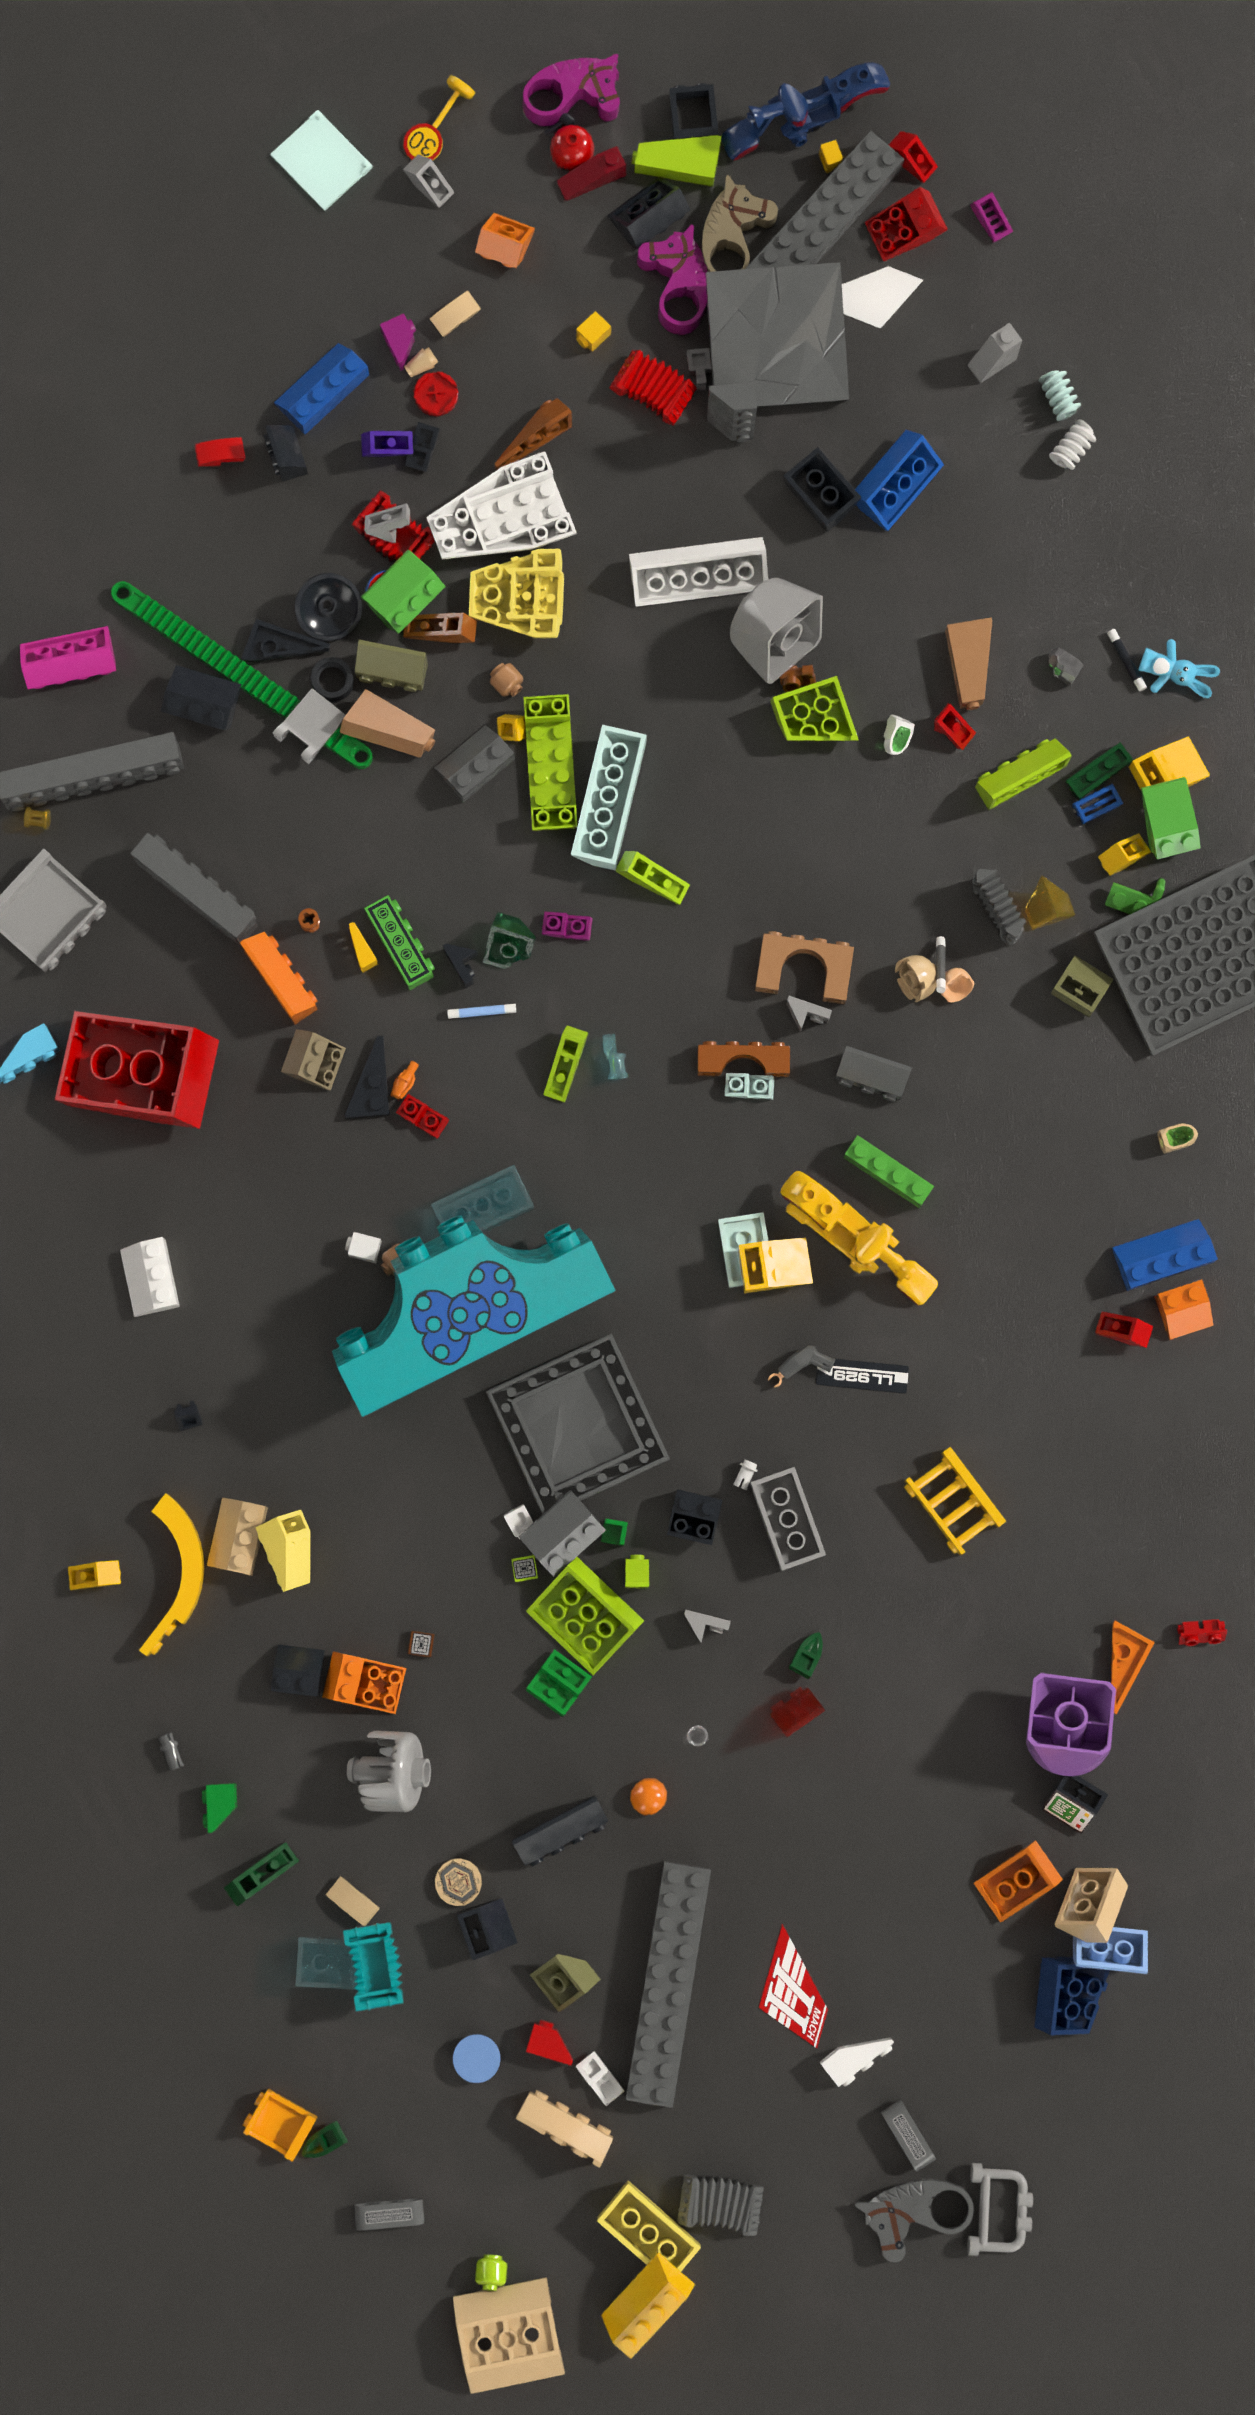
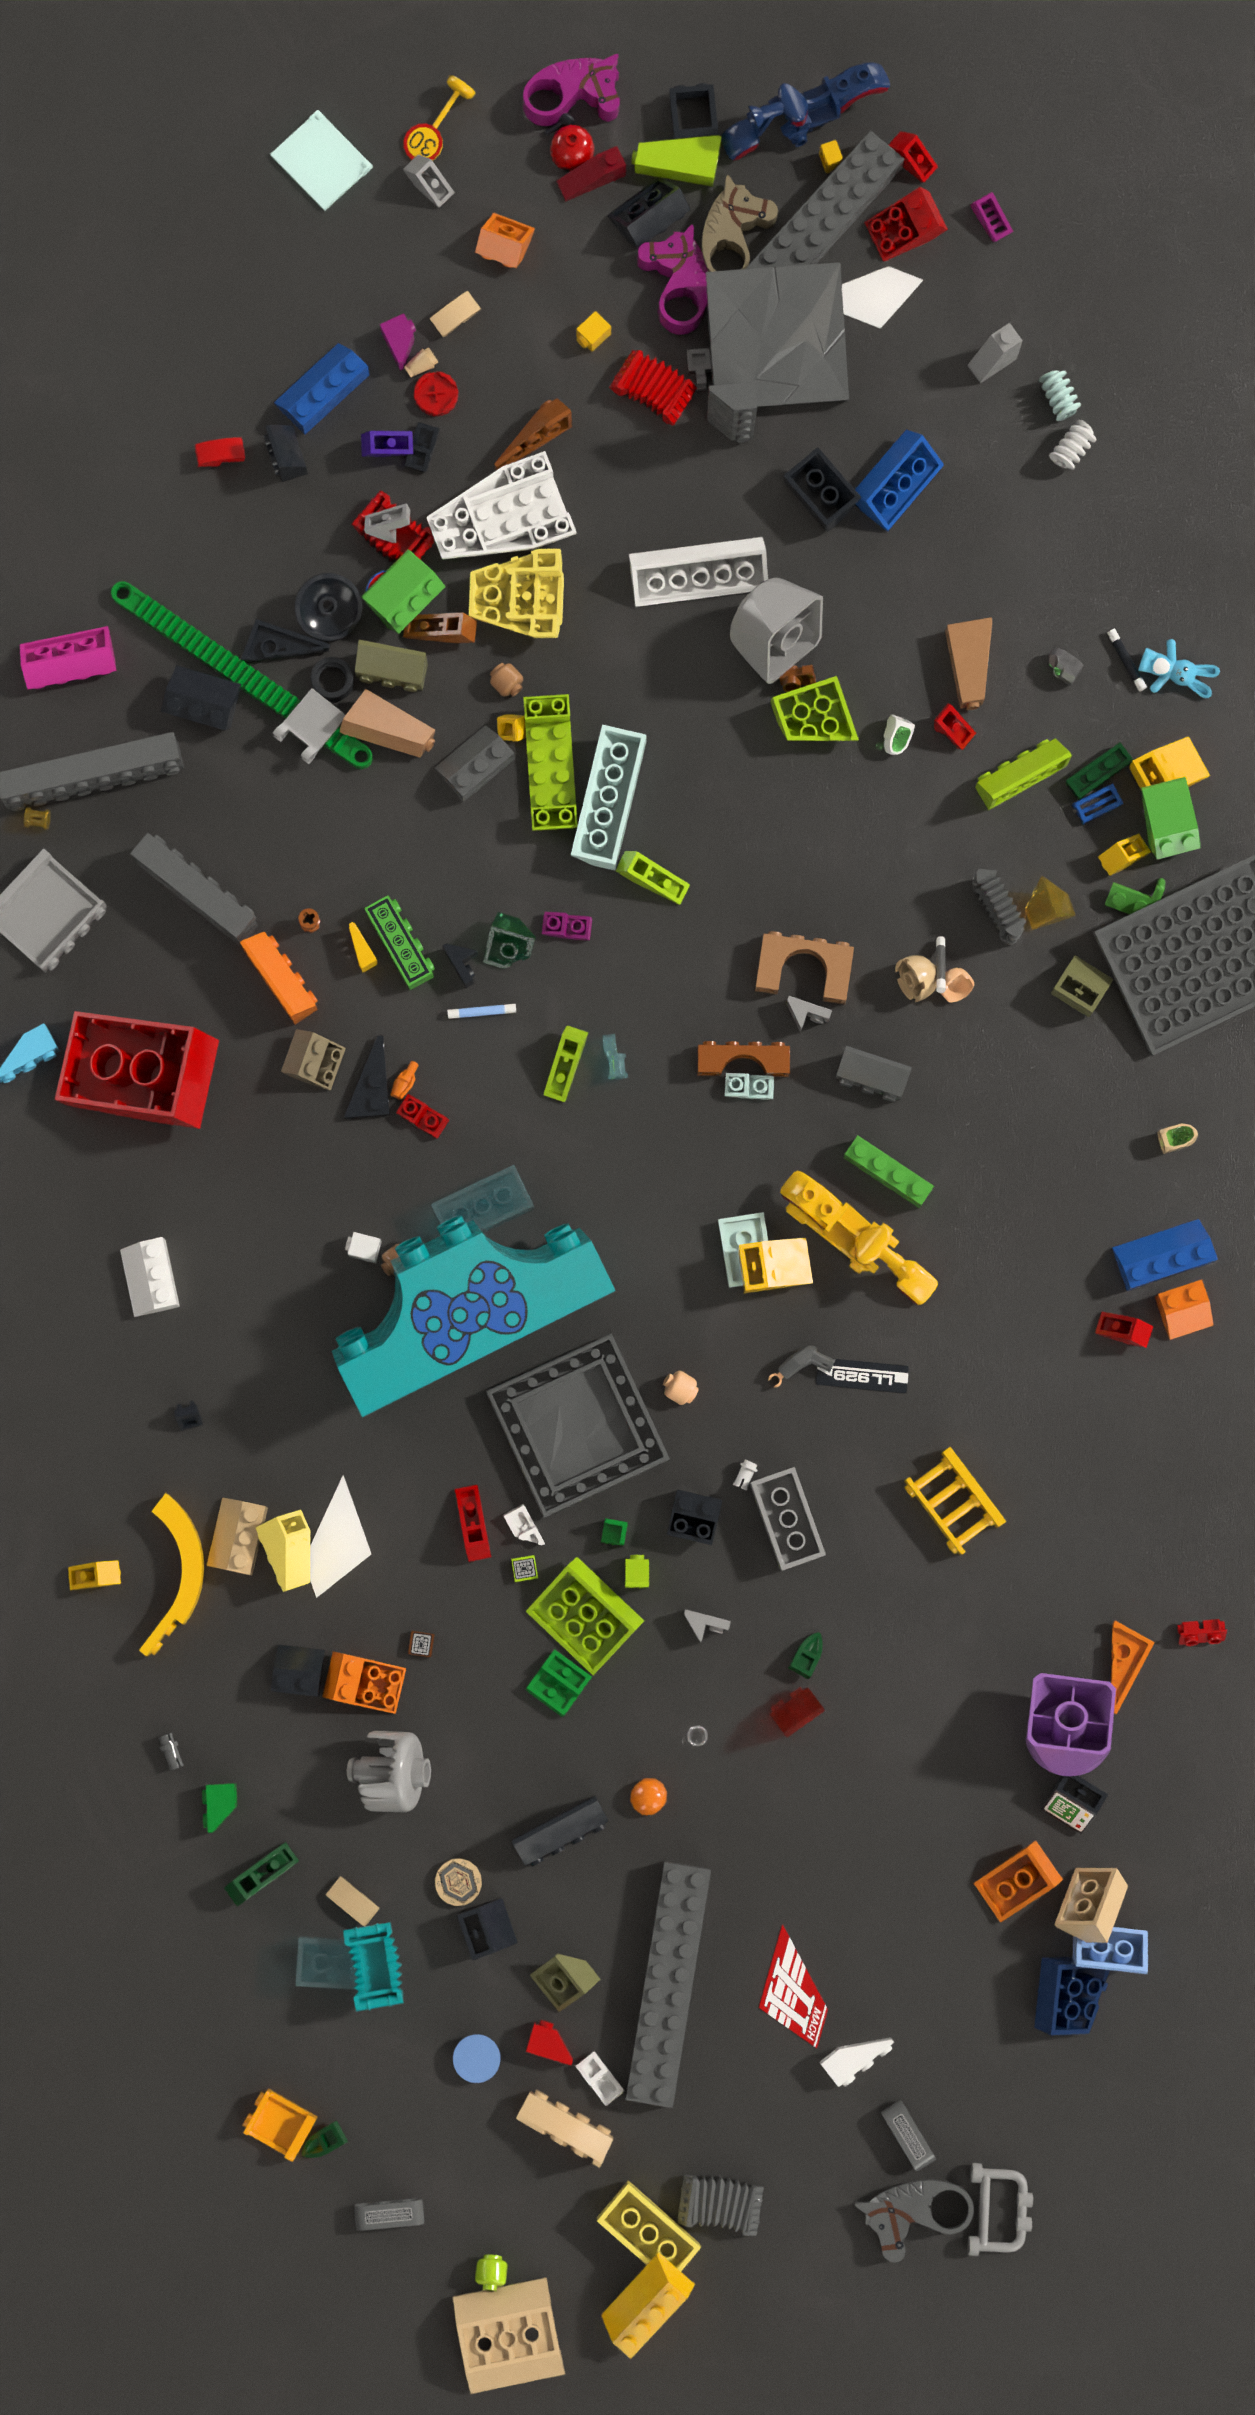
(337, 1543): none -> white sticker
(473, 1523): none -> red slope
(562, 1533): dark grey slope -> none
(680, 1387): none -> light nougat head

